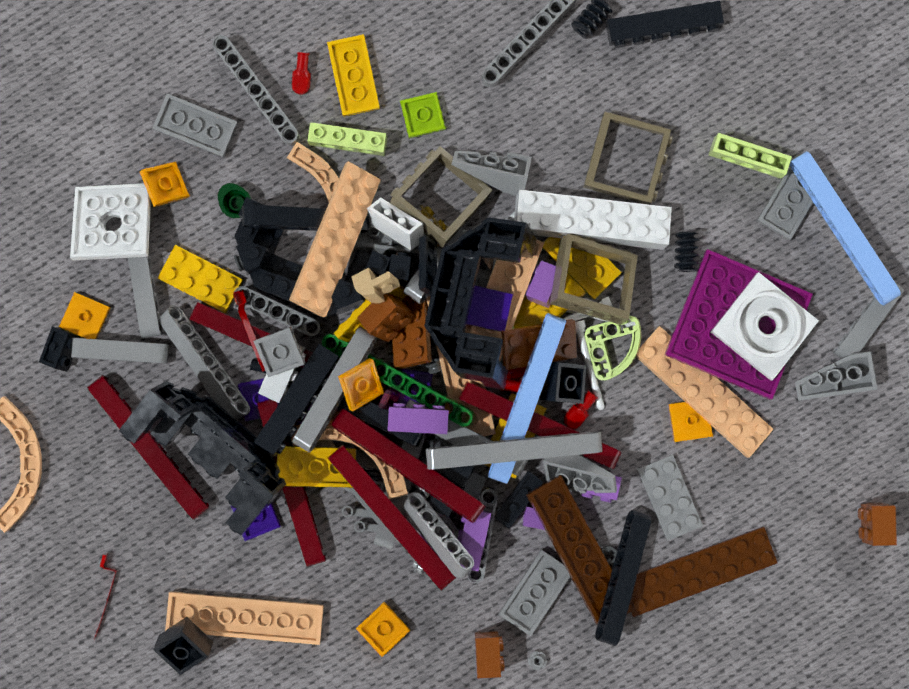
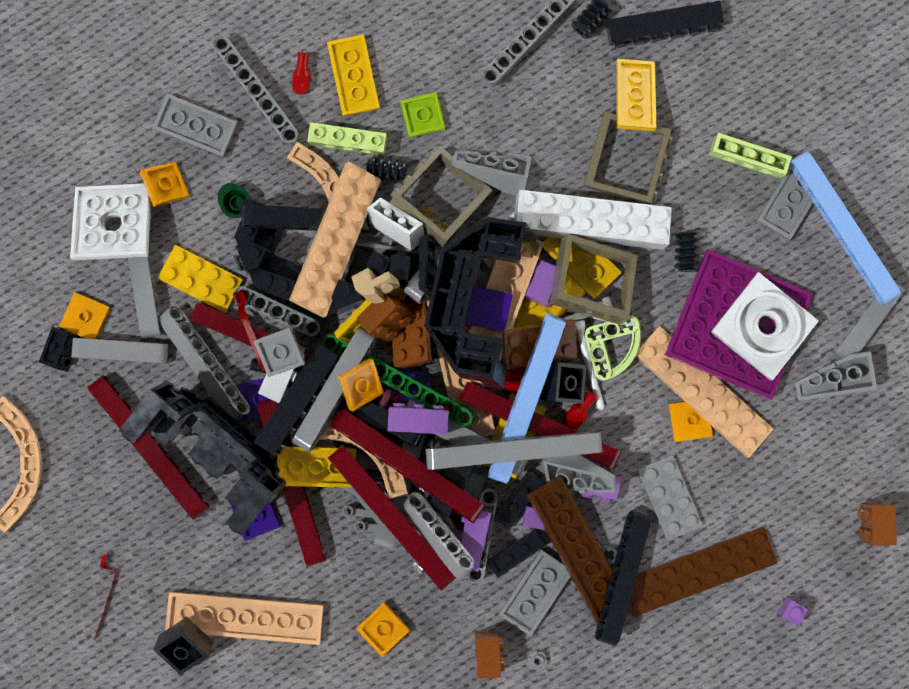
(387, 169): none -> black piece
(515, 553): none -> black plate
(635, 95): none -> yellow plate
(792, 611): none -> medium lavender brick

